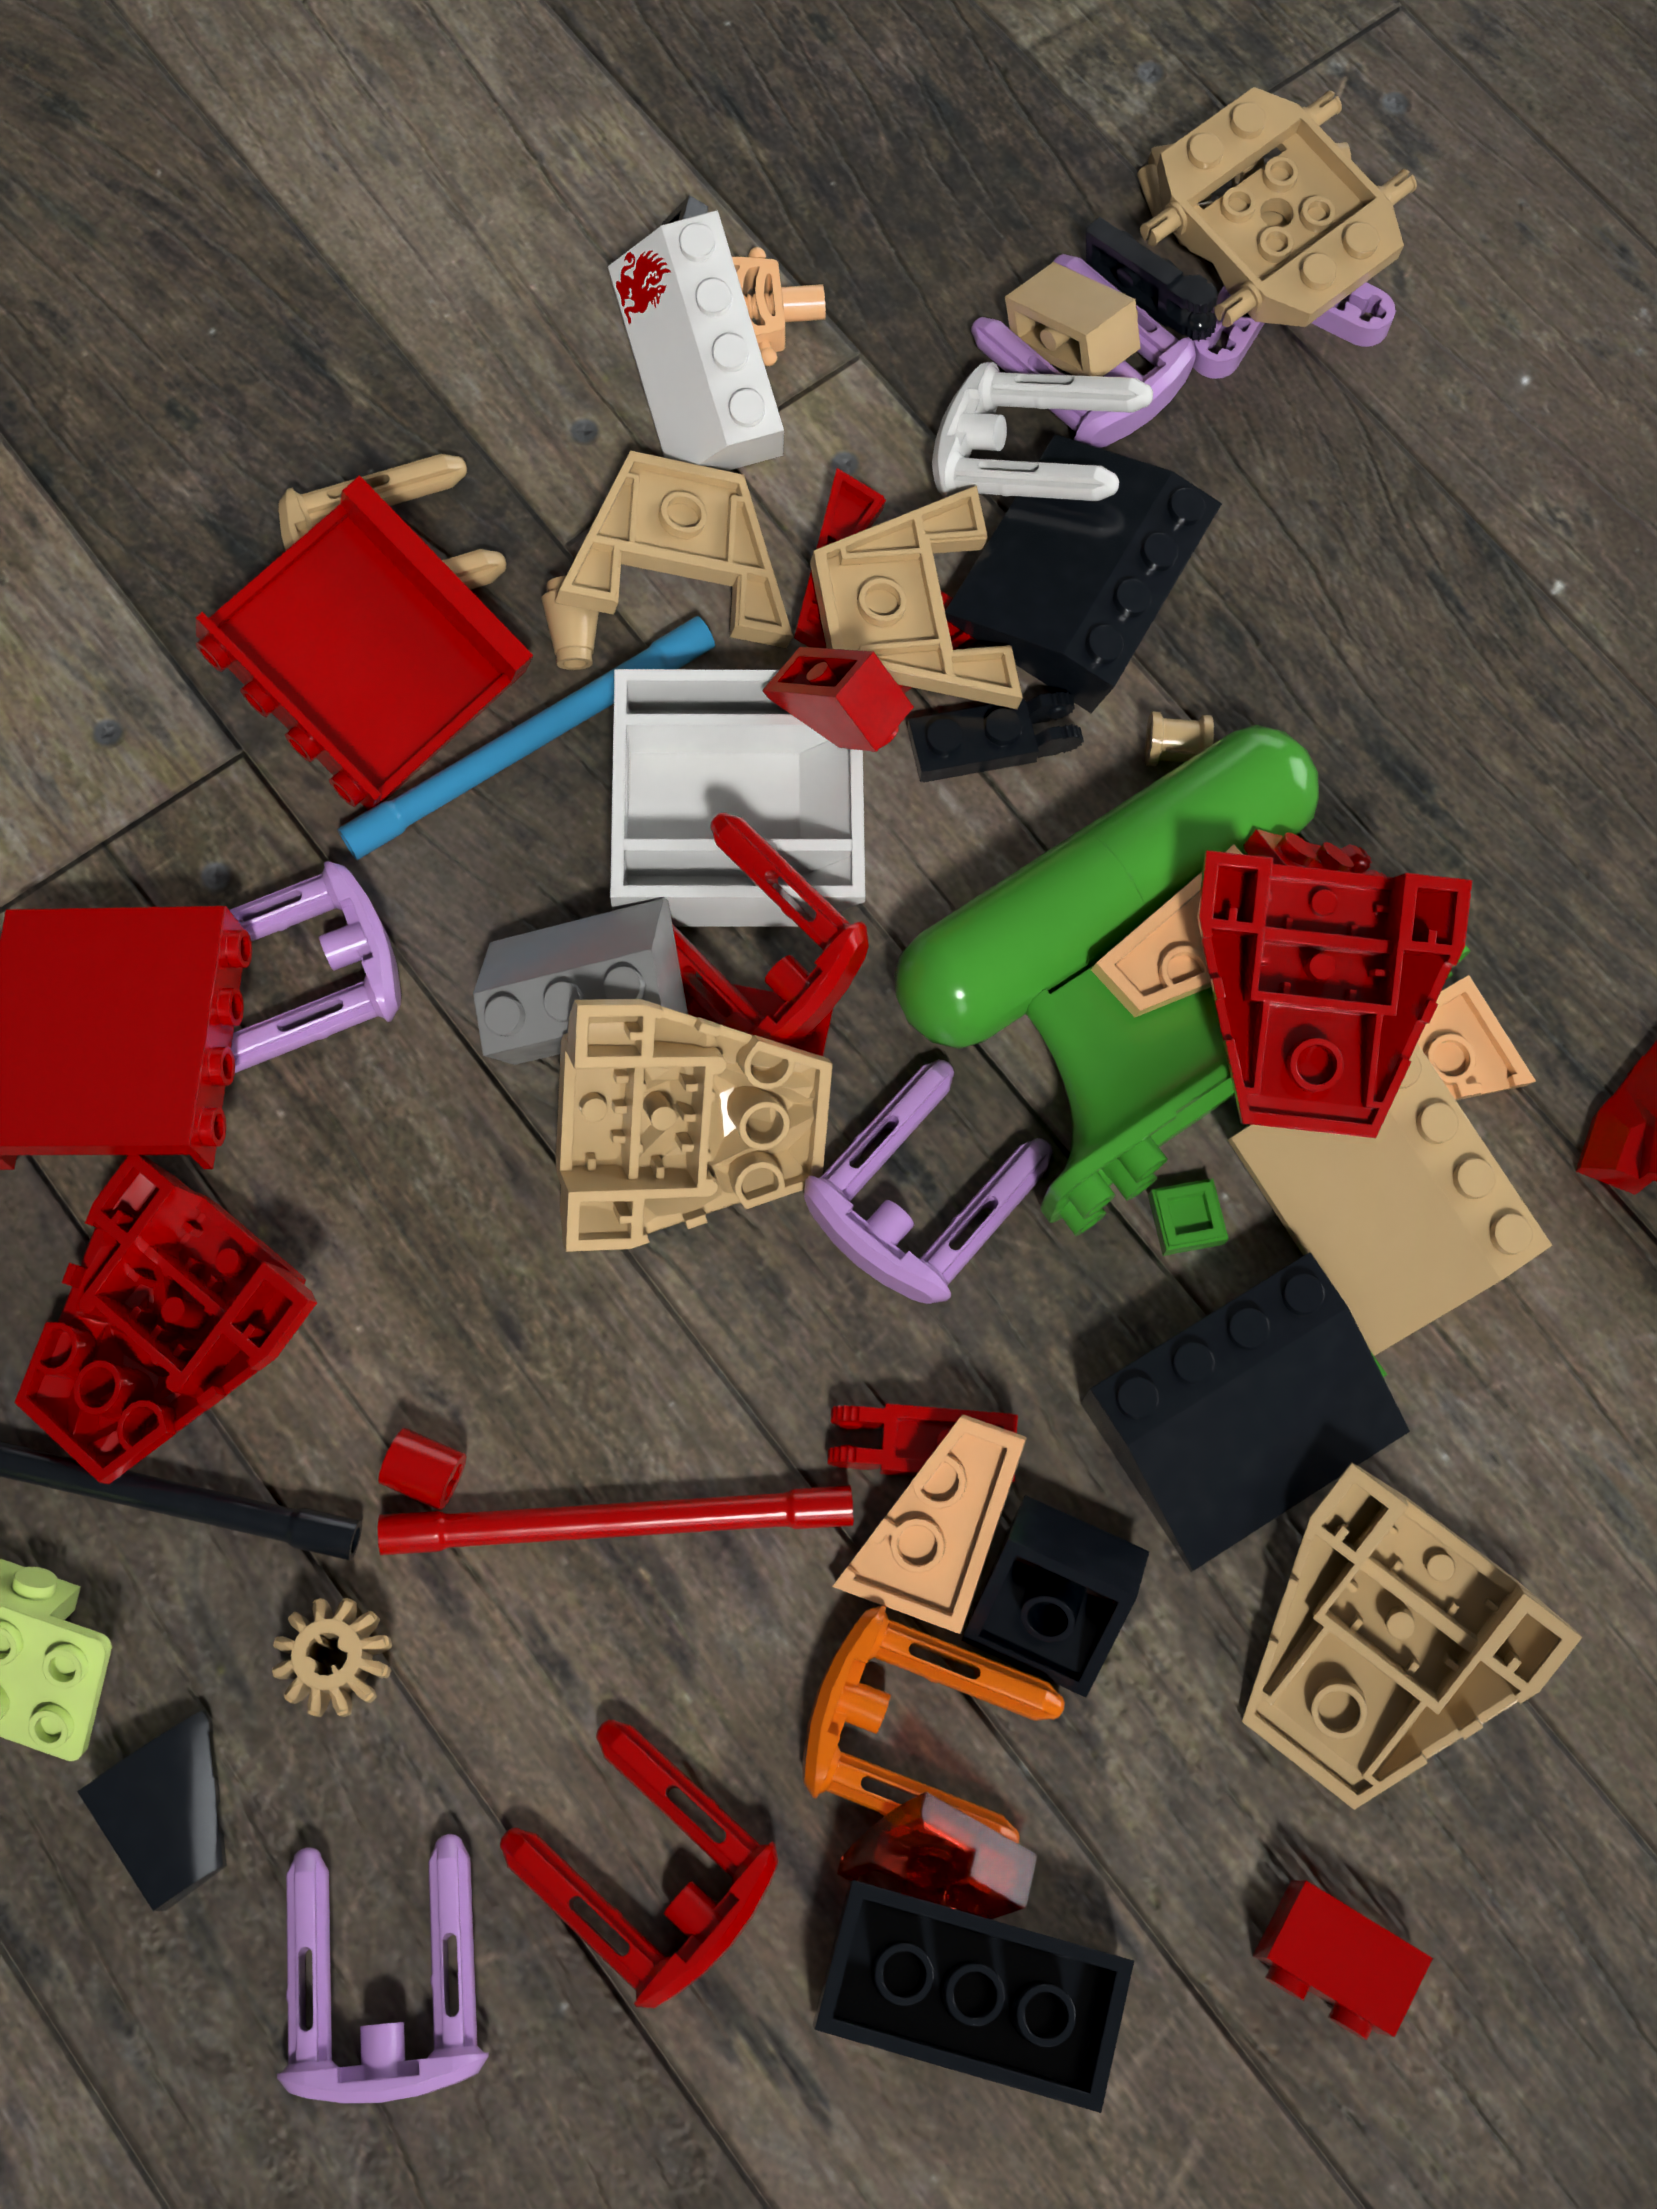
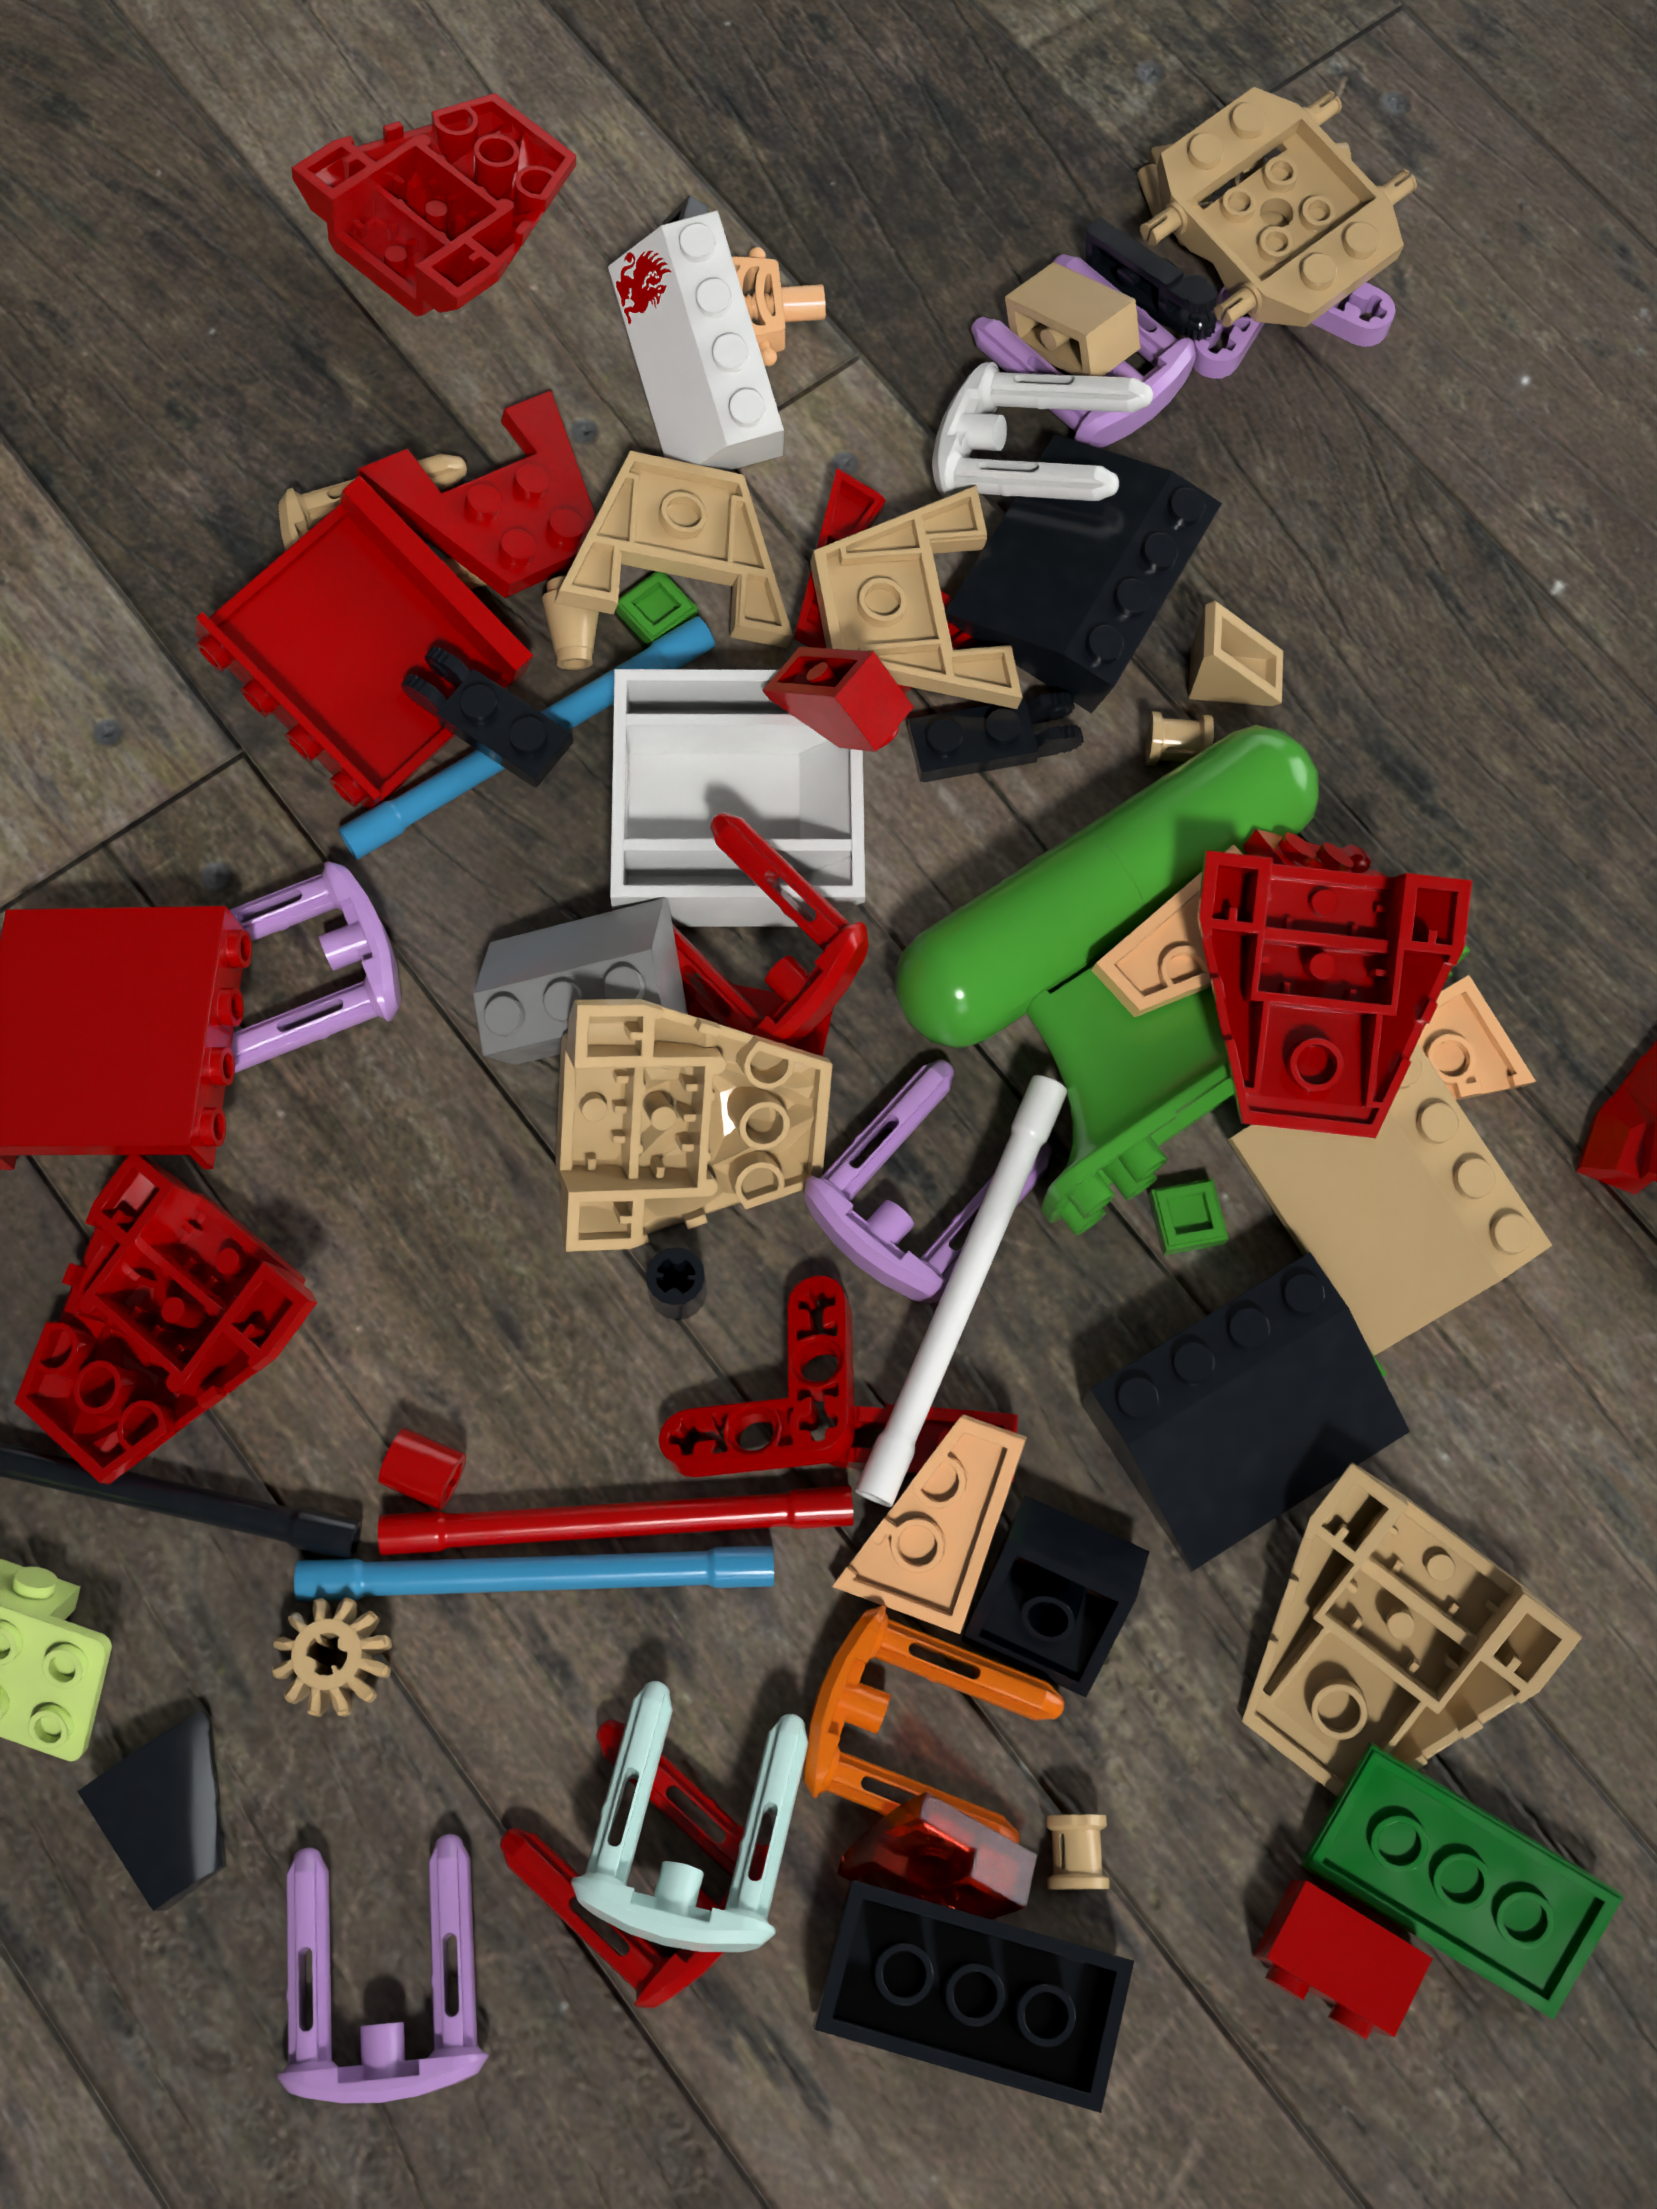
(357, 1579): none -> dark azure piece
(438, 205): none -> red wedge
(490, 718): none -> black hinge
(509, 523): none -> red wing
(655, 607): none -> bright green tile
(672, 1912): none -> light aqua piece
(679, 1264): none -> black gear
(791, 1416): none -> red beam
(896, 1444): none -> white piece
(1076, 1852): none -> tan bush
(1233, 661): none -> tan slope
(1462, 1880): none -> green tile

